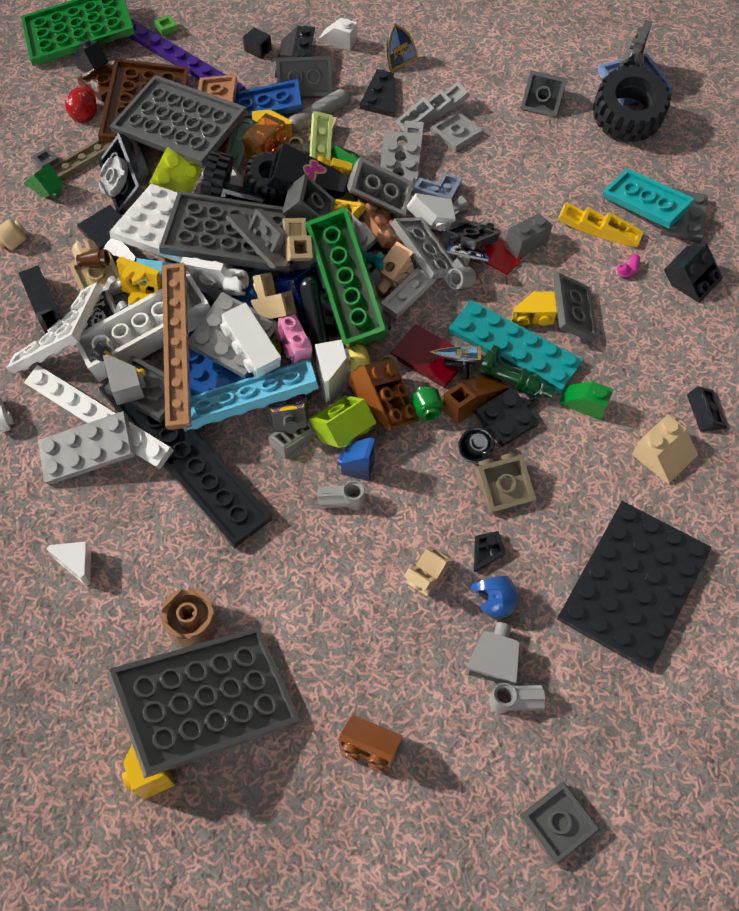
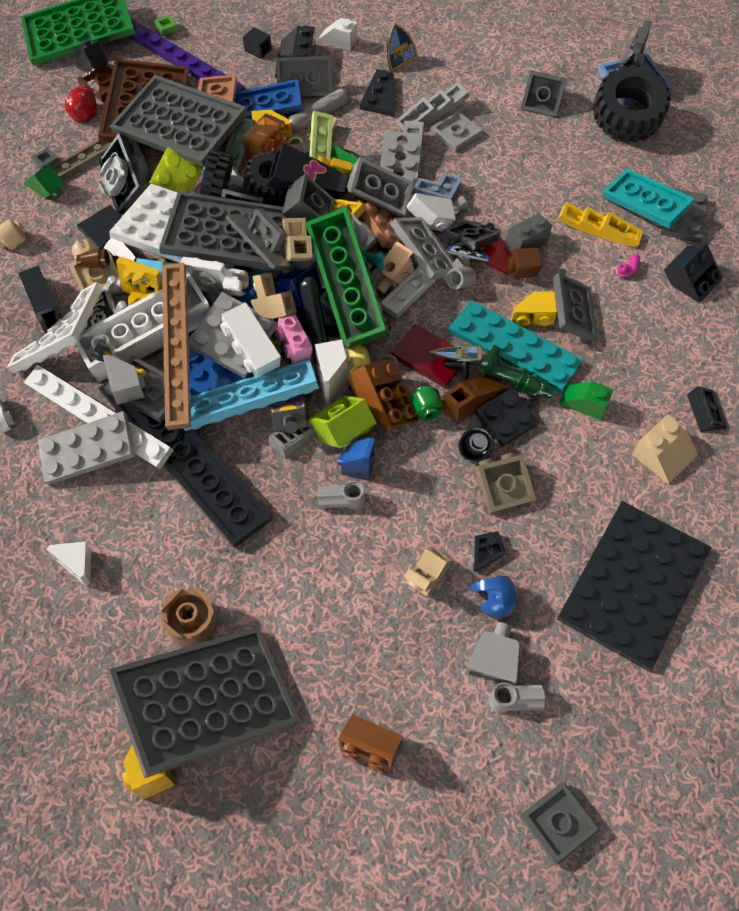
(525, 263): none -> reddish brown brick

